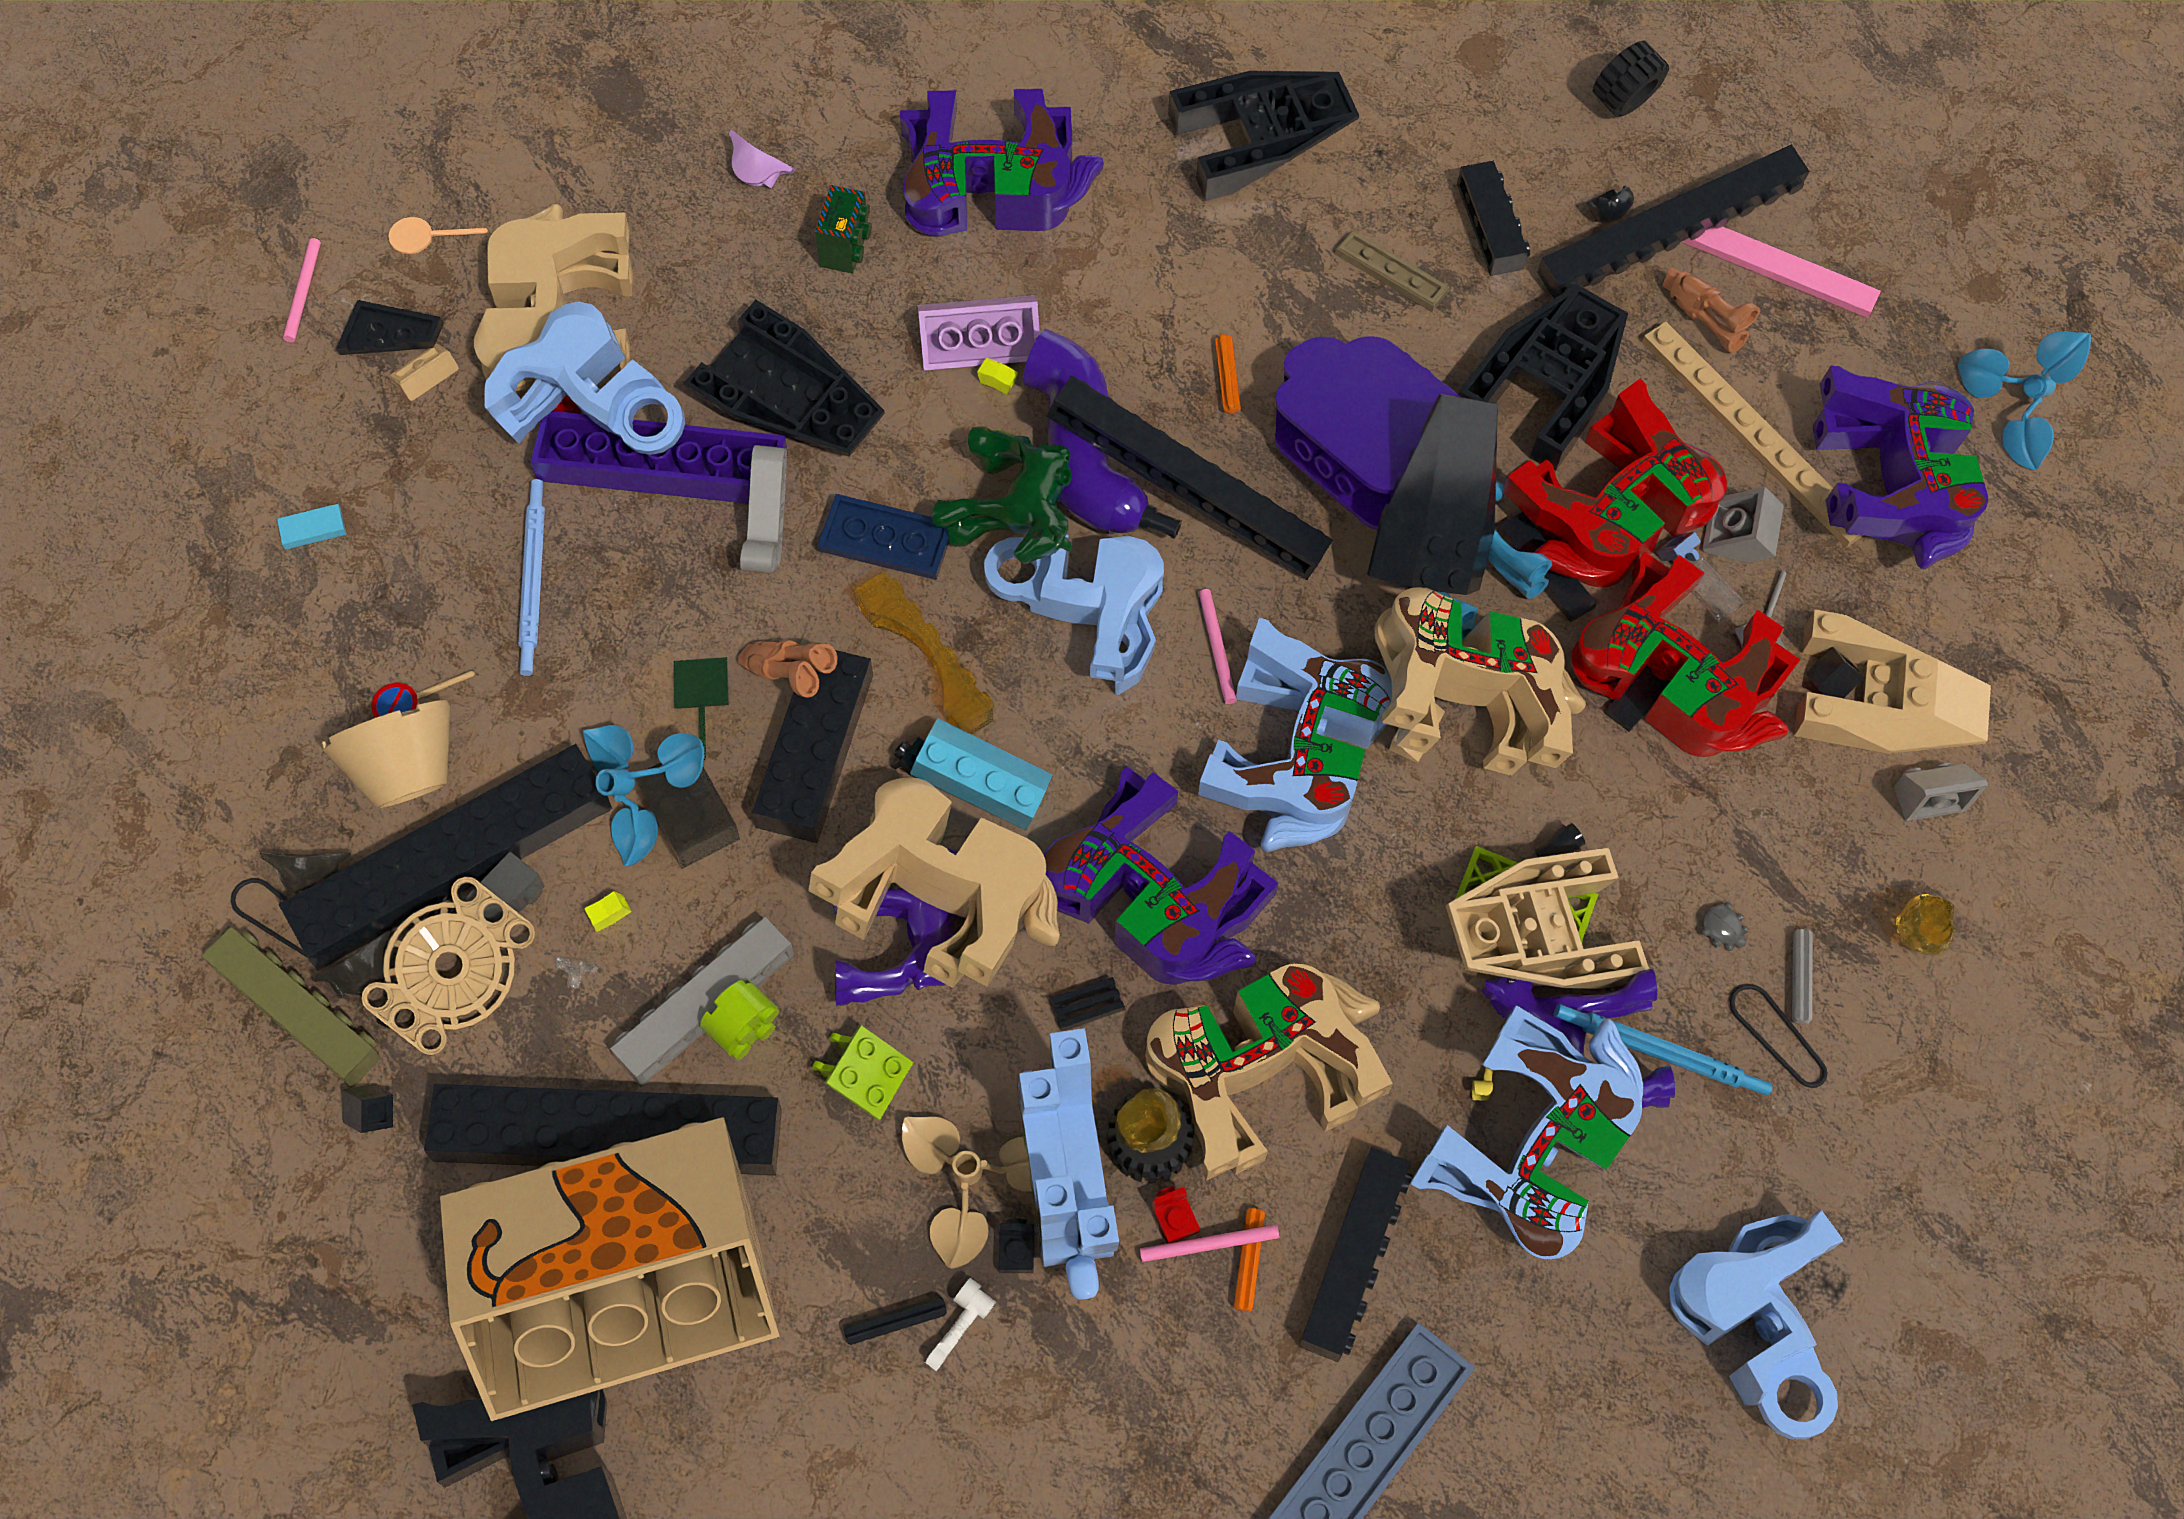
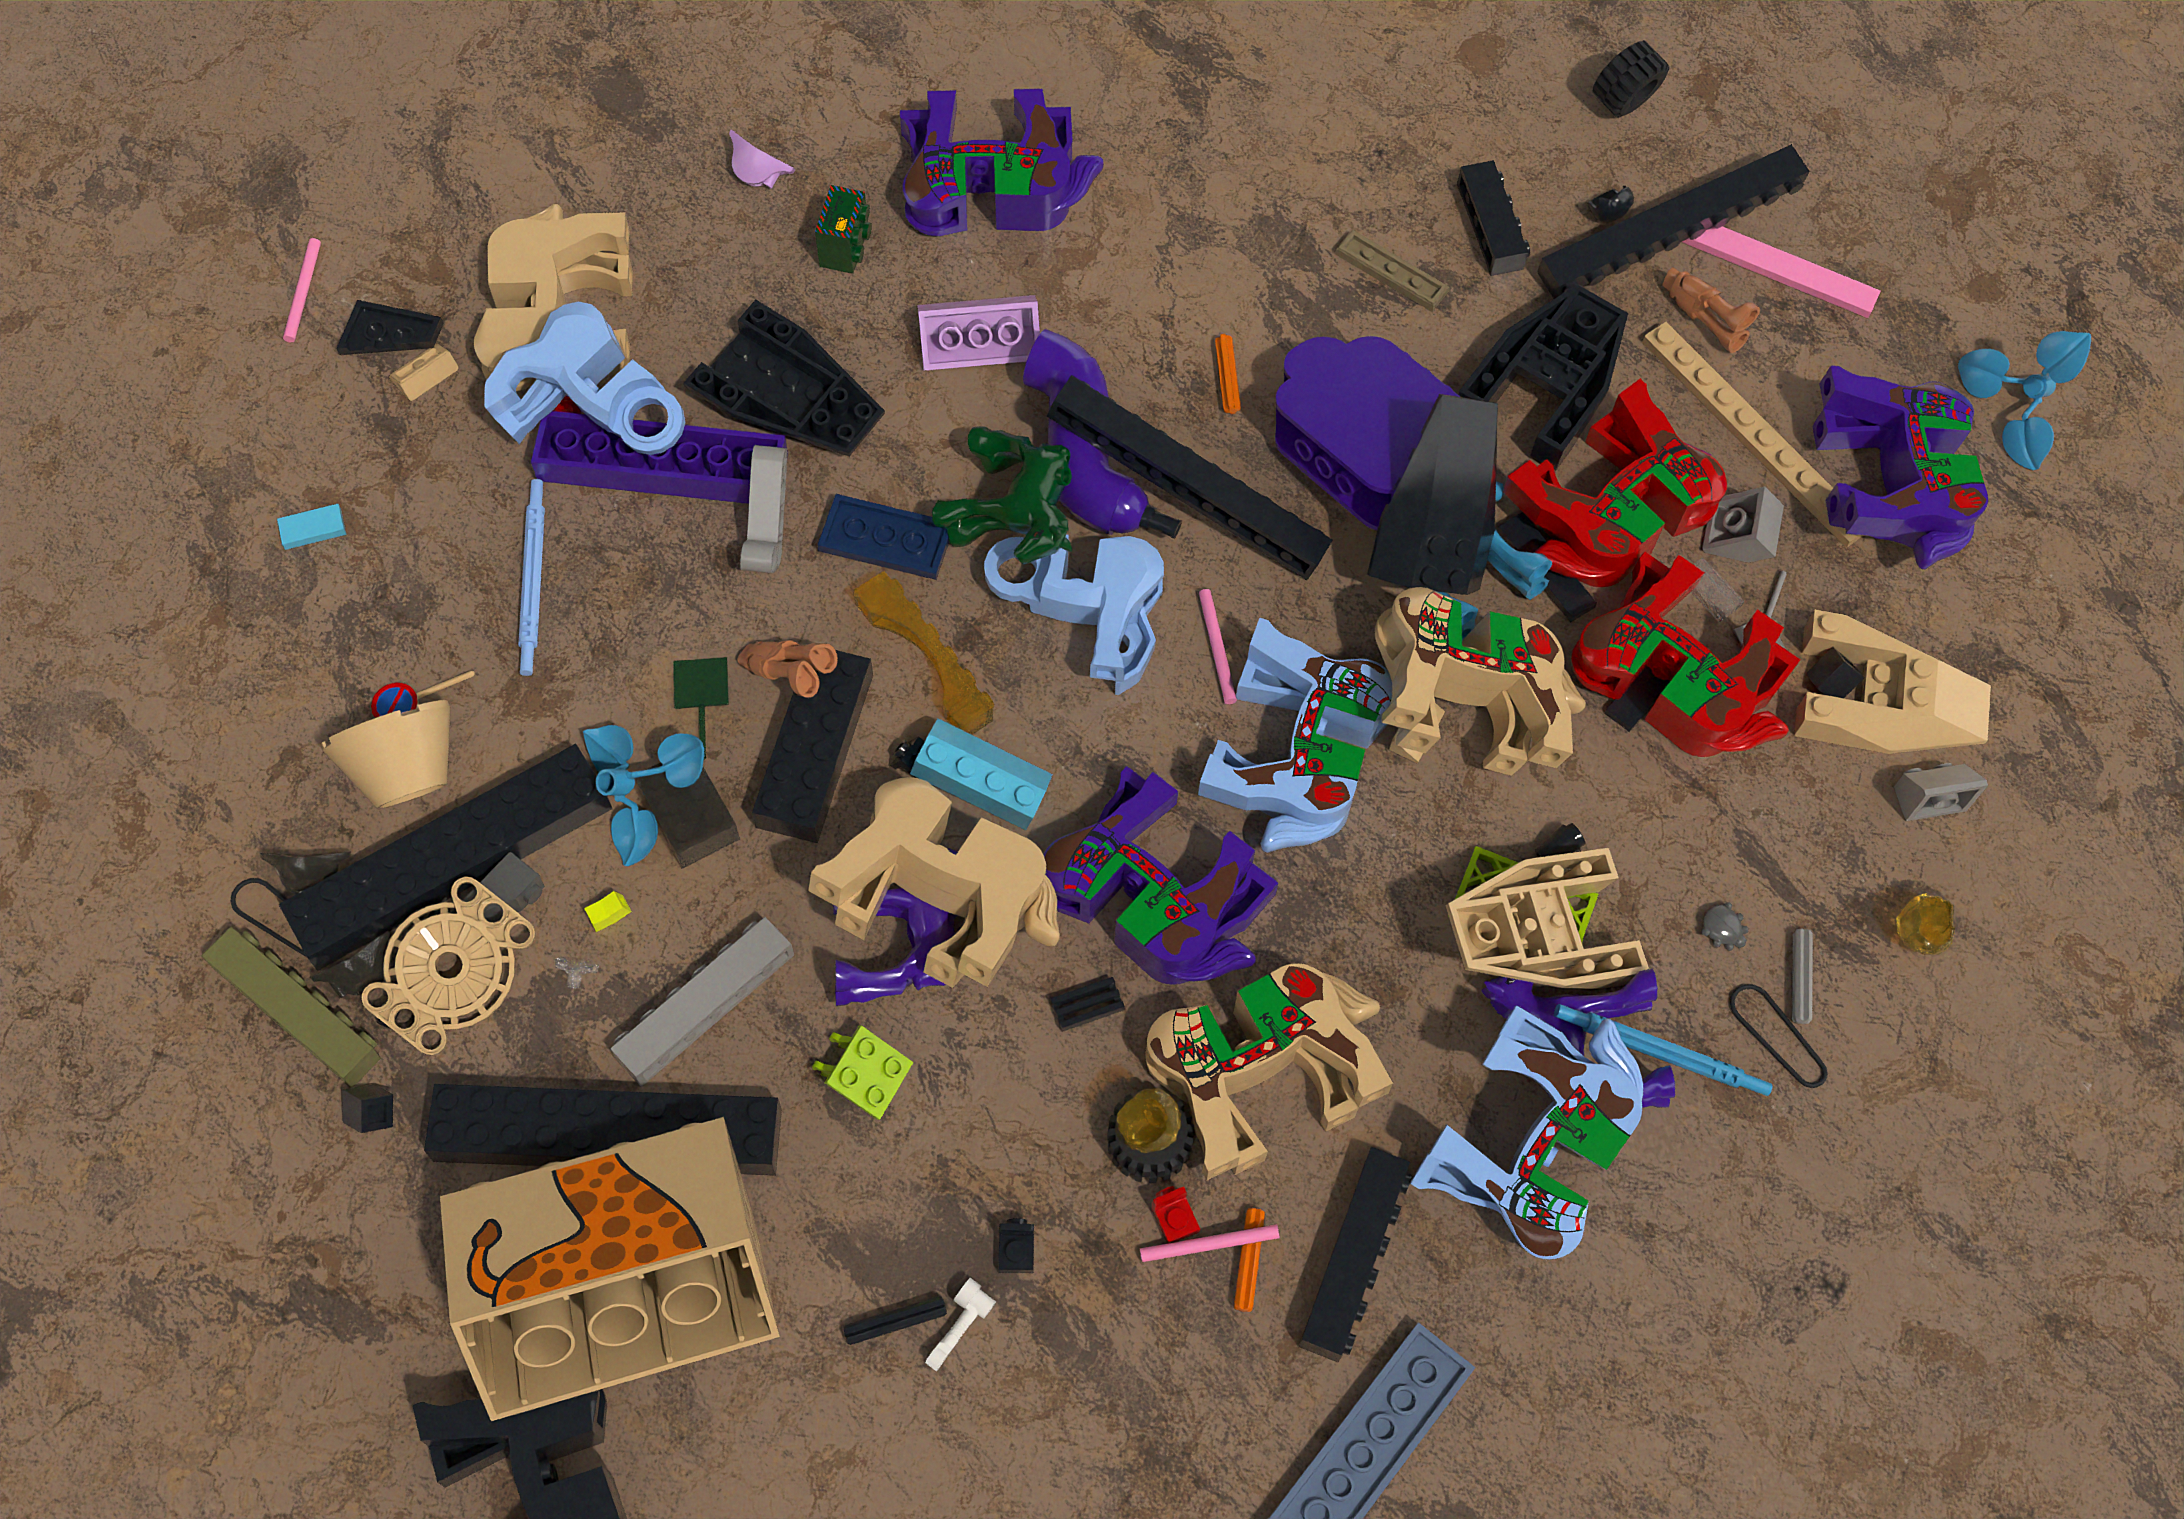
(415, 234): light nougat piece -> none
(740, 1018): lime brick -> none
(931, 1143): tan plant -> none
(997, 375): neon yellow piece -> none
(1066, 1164): light blue animal -> none
(1277, 113): black wedge -> none
(1482, 1089): light yellow hand -> none
(1680, 545): tile -> none
(1728, 1288): light blue animal -> none

